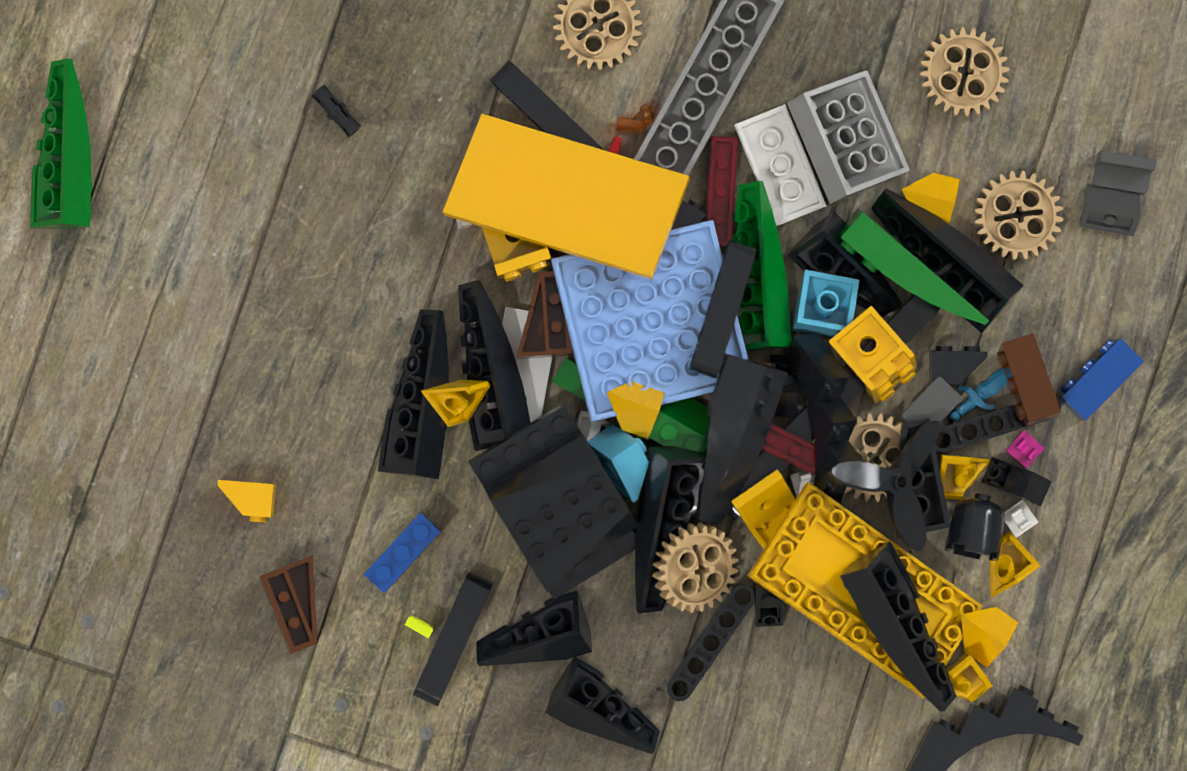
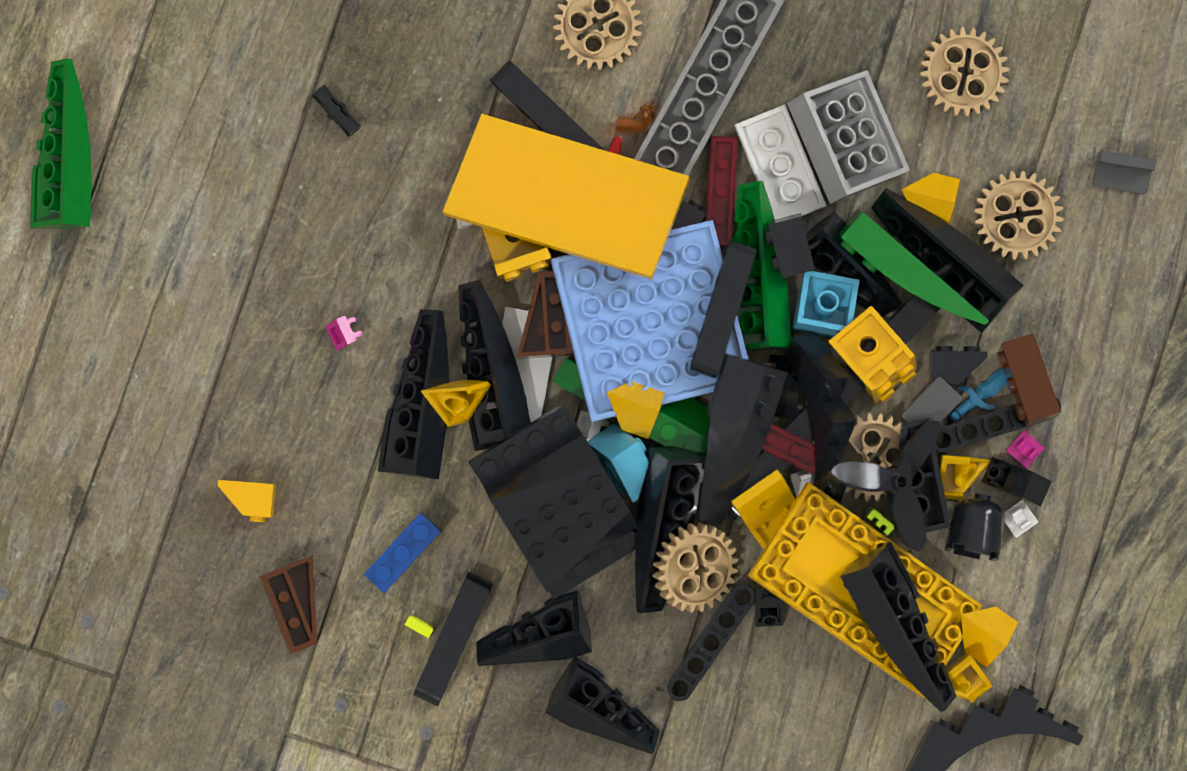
(341, 332): none -> dark pink tile
(790, 245): none -> black brick
(879, 520): none -> lime tile
(1013, 565): yellow slope -> none
(1099, 378): blue brick -> none
(1110, 210): dark grey panel -> none

